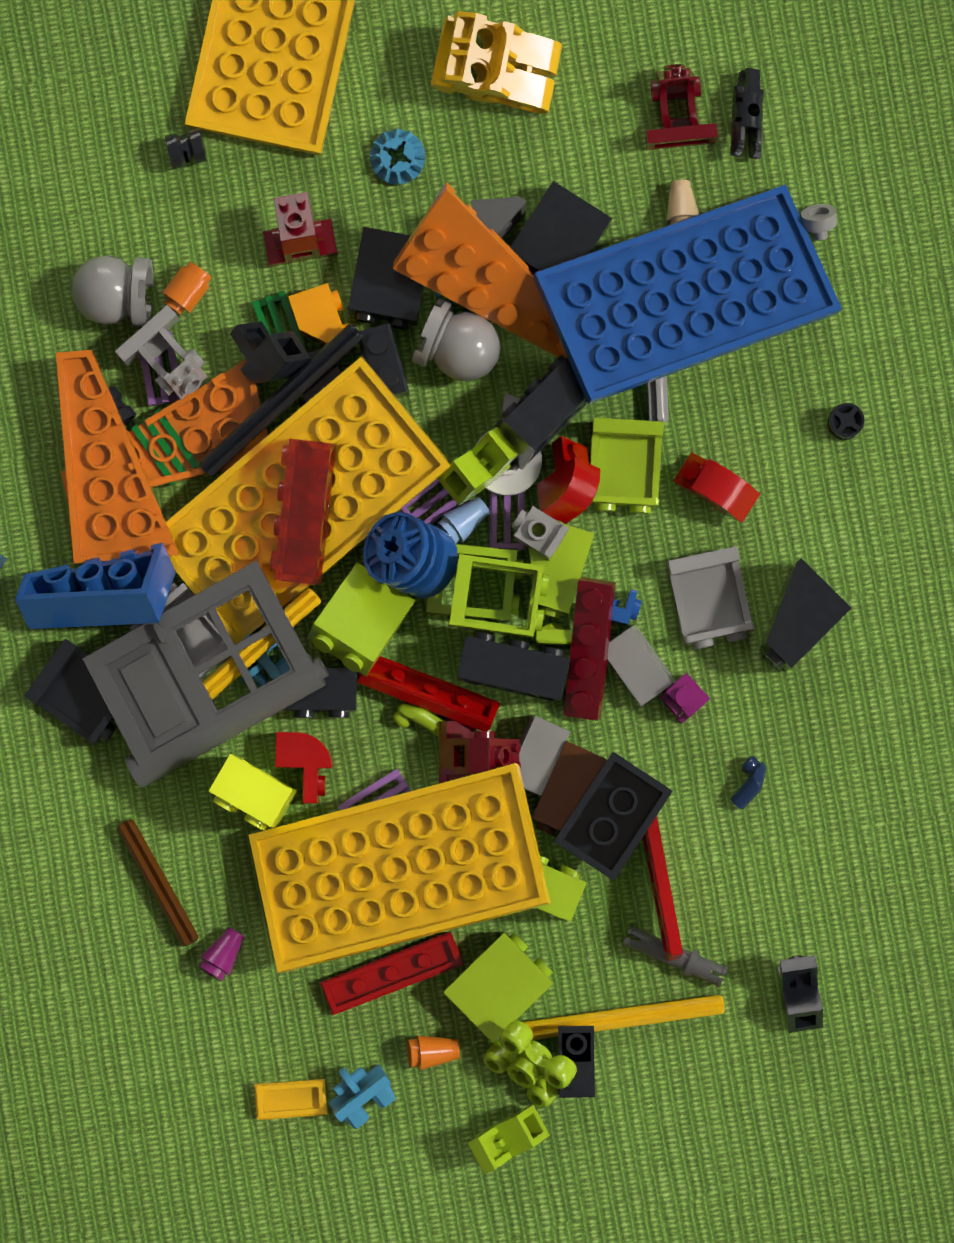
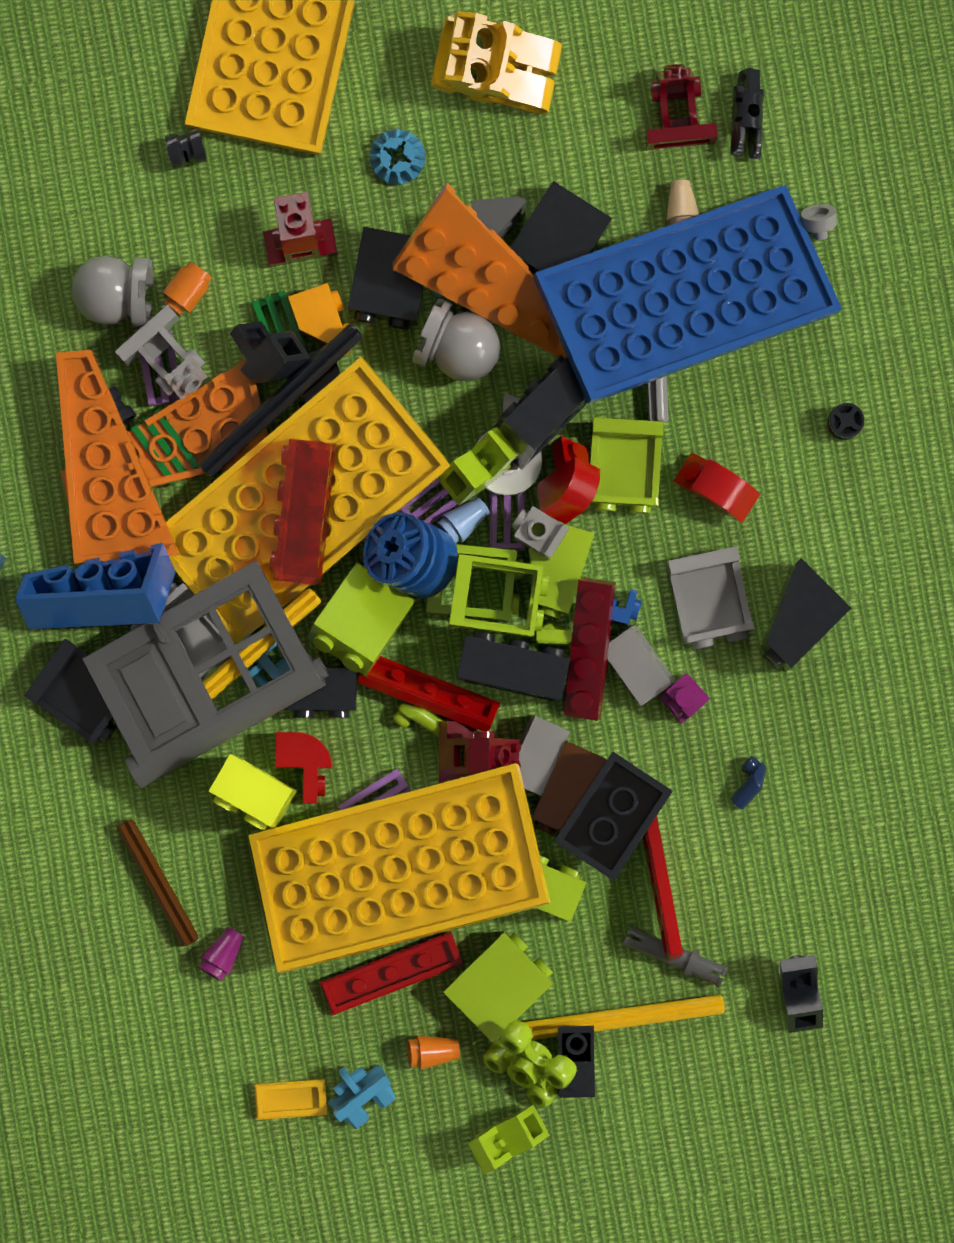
(382, 355): black brick -> none

